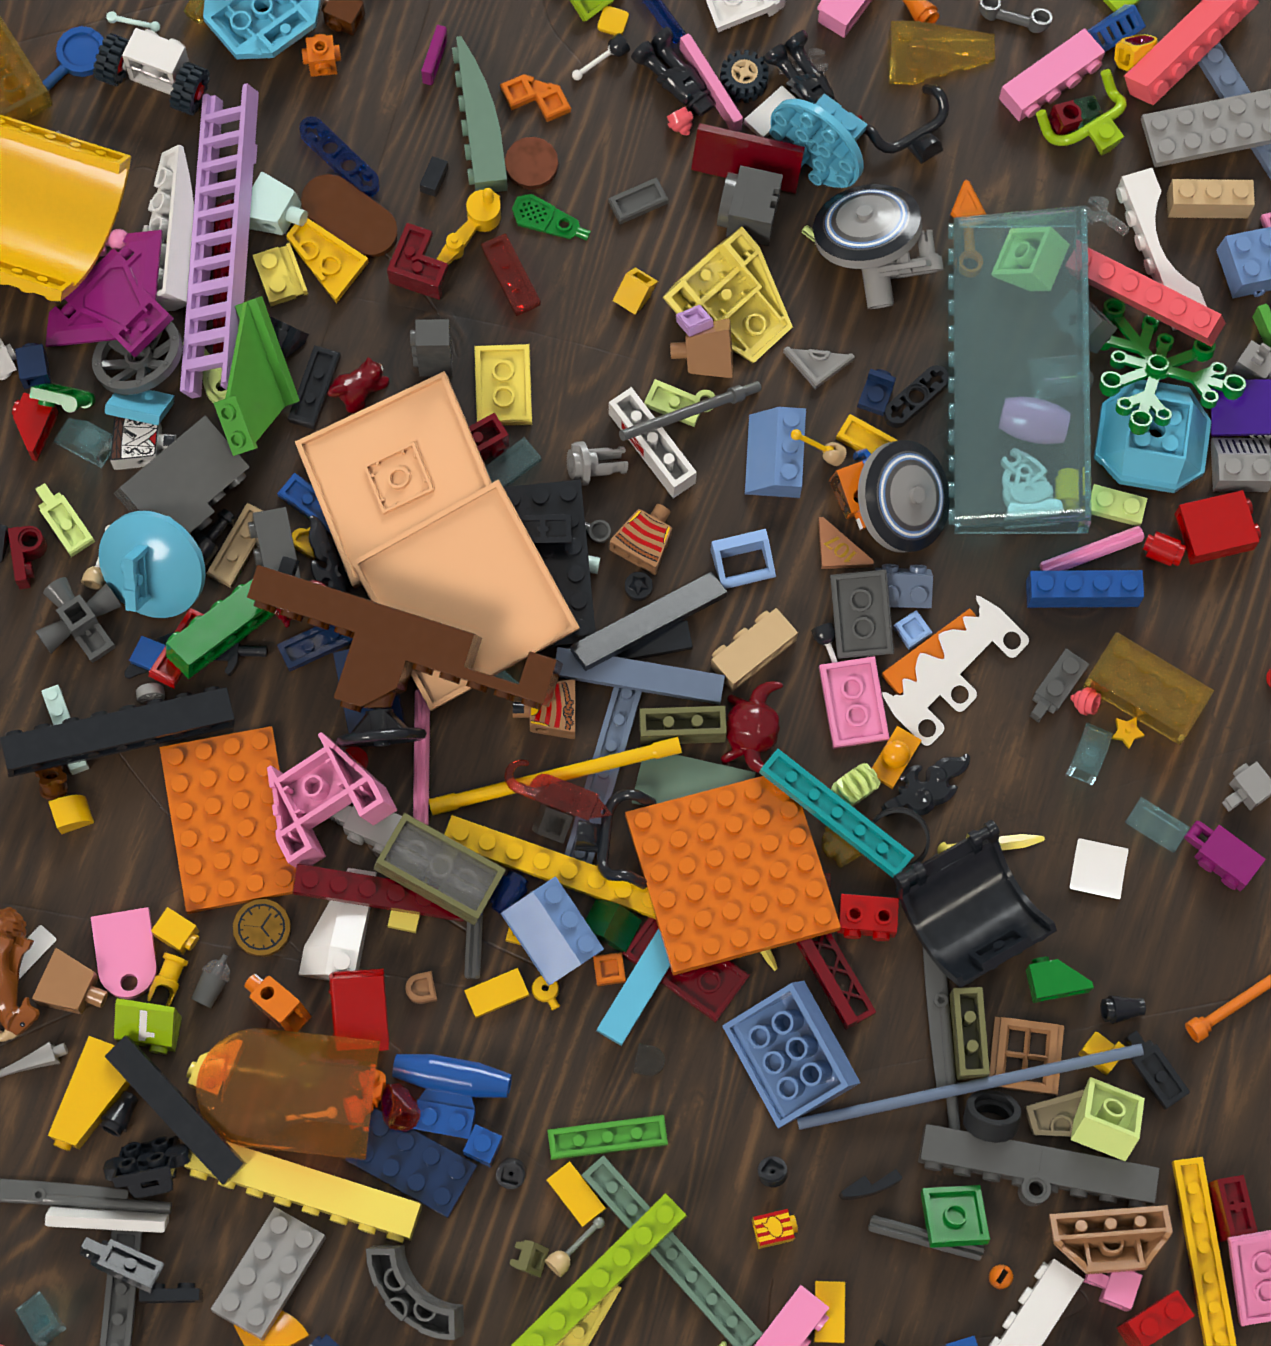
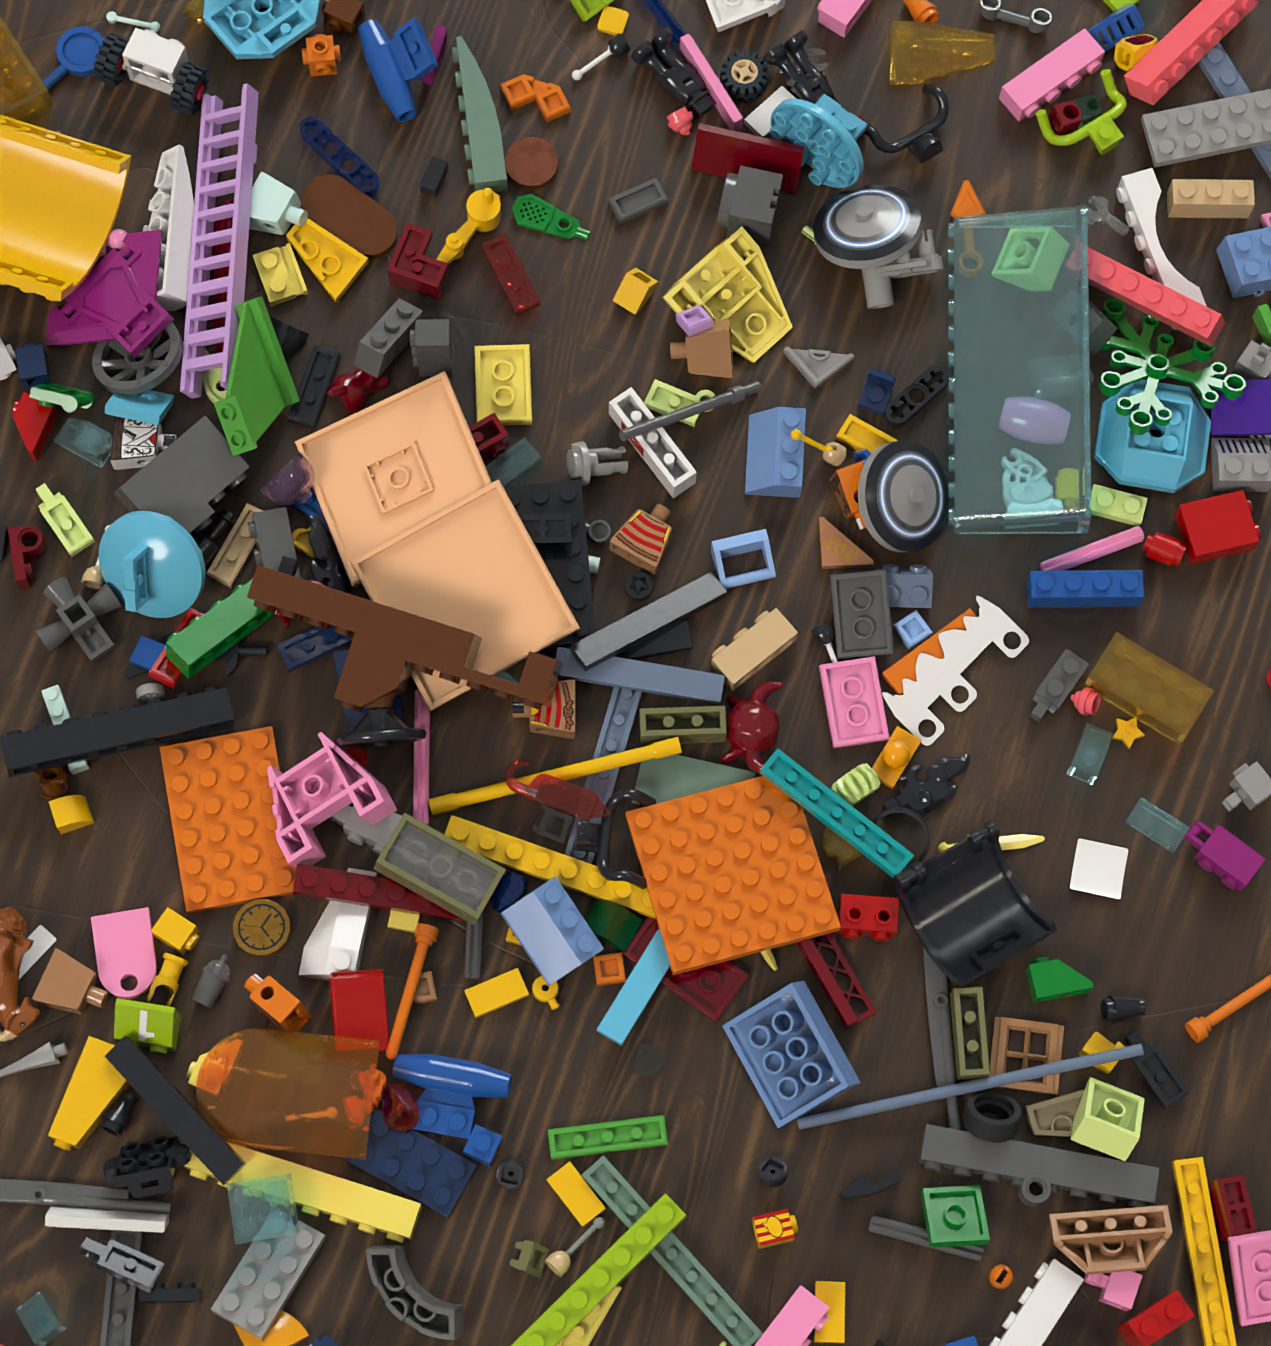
(263, 1208): none -> clear light blue brick
(291, 483): none -> clear purple cylinder
(387, 338): none -> dark grey brick
(397, 62): none -> blue plate
(425, 936): none -> orange piece

